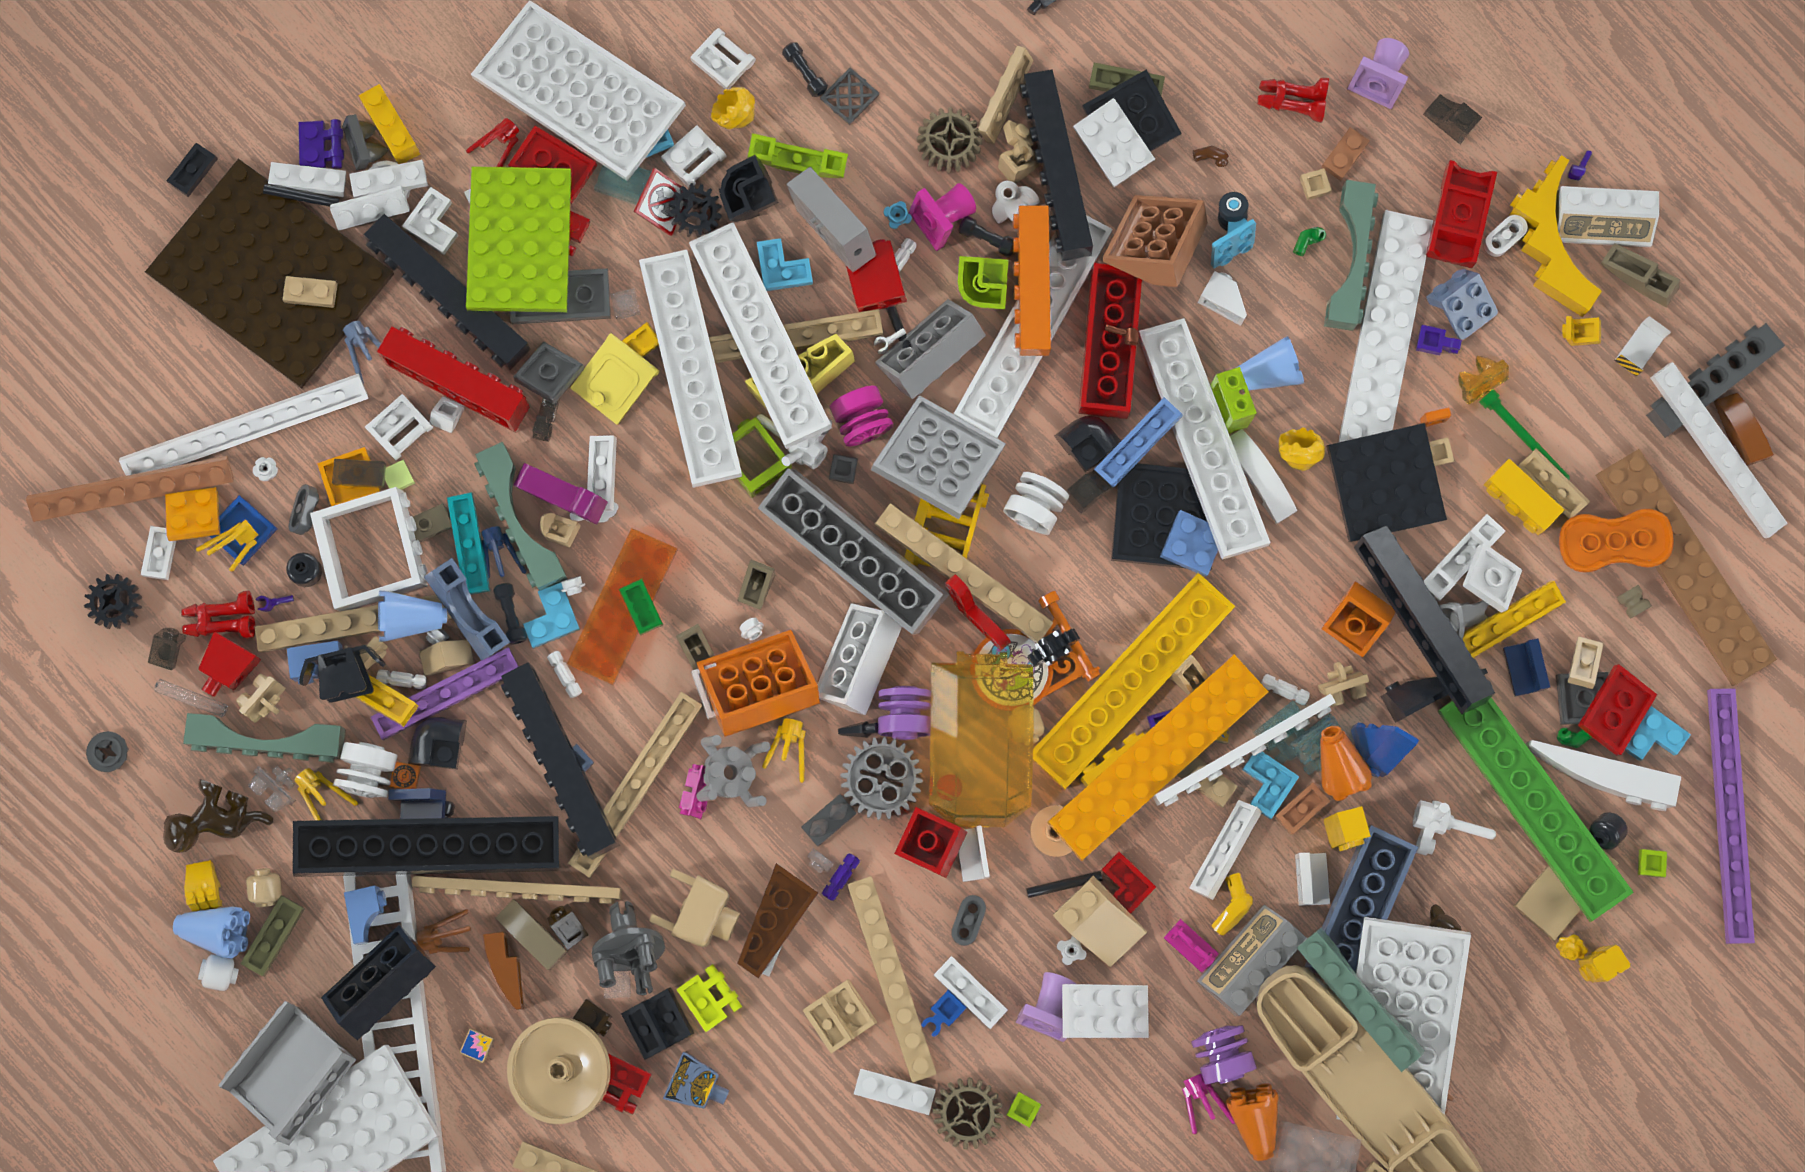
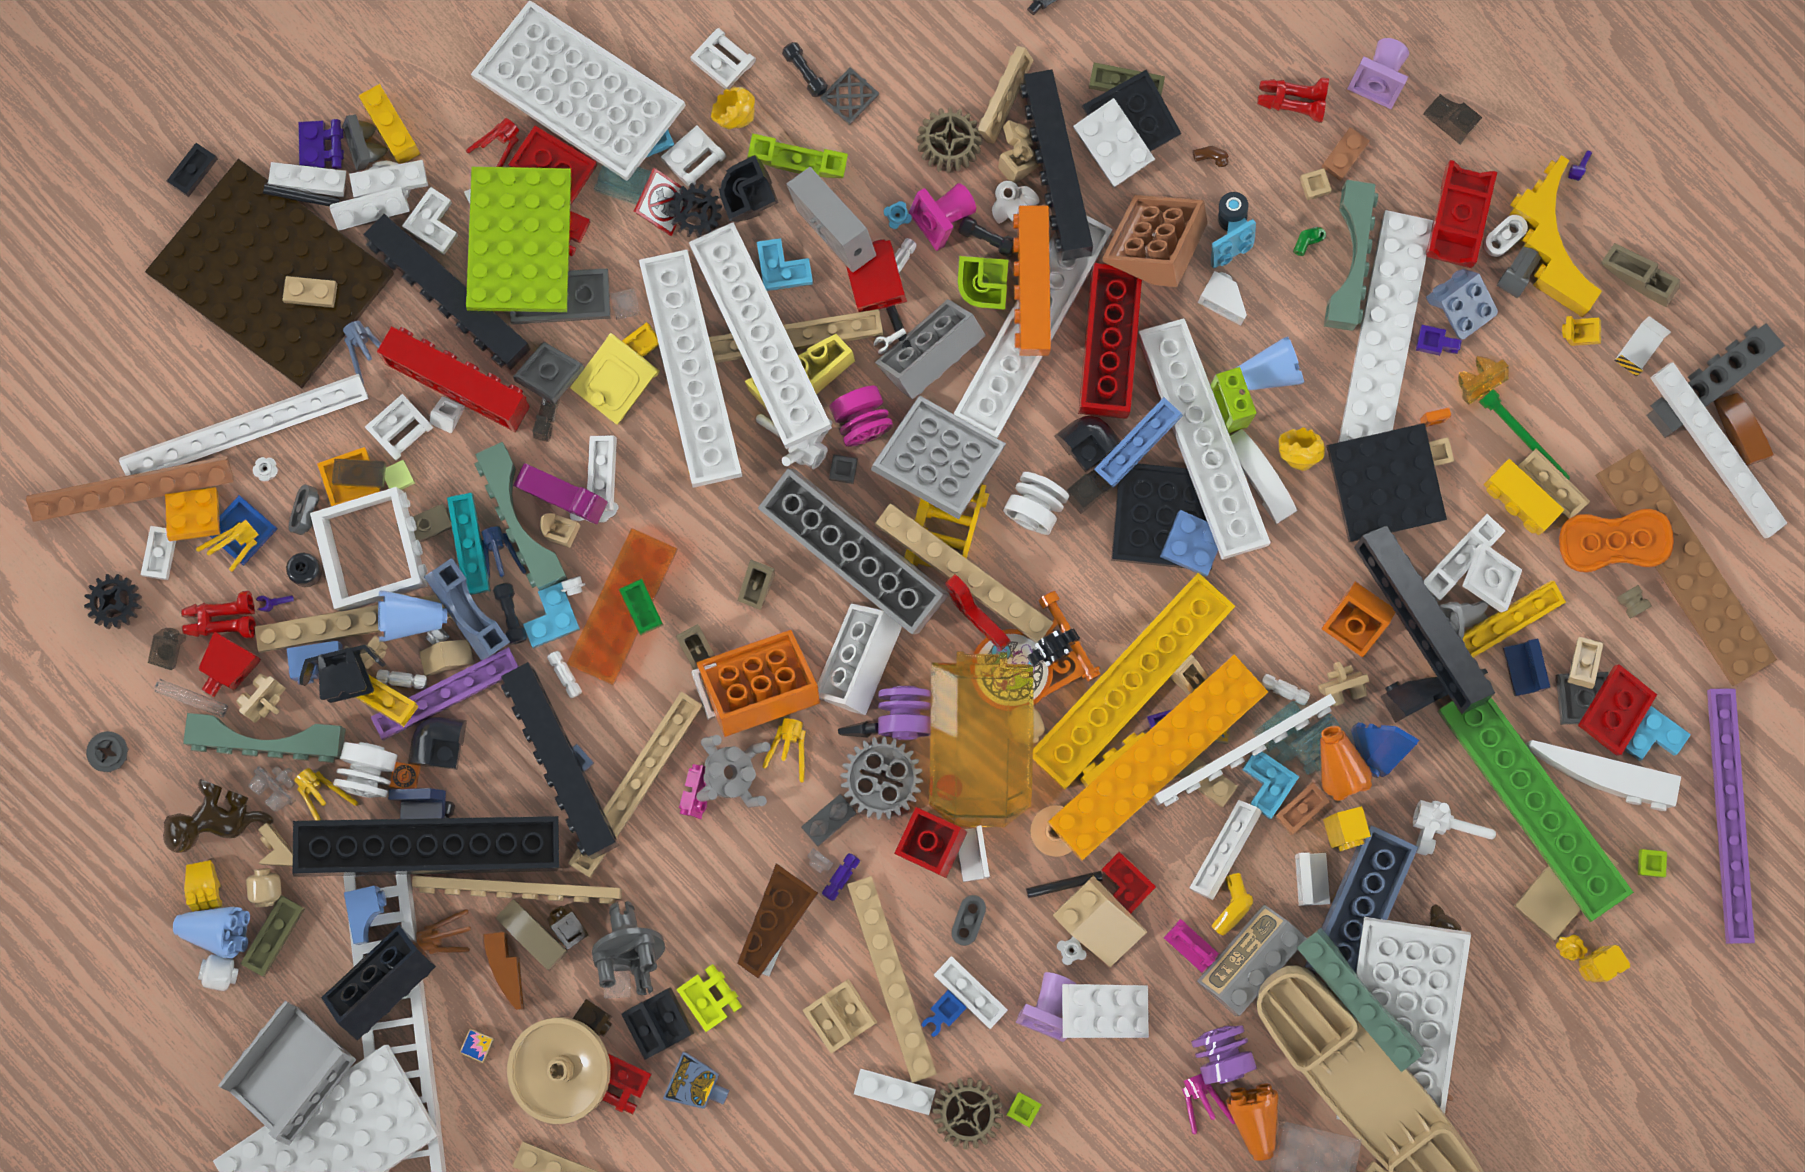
(282, 853): none -> tan slope
(701, 913): tan piece -> none
(751, 629): white plate -> none
(772, 473): lime window -> none
(1131, 334): copper hand -> none
(1516, 276): none -> dark grey piece
(1571, 738): green arm -> none
(1607, 216): slope -> none
(1609, 830): black head -> none

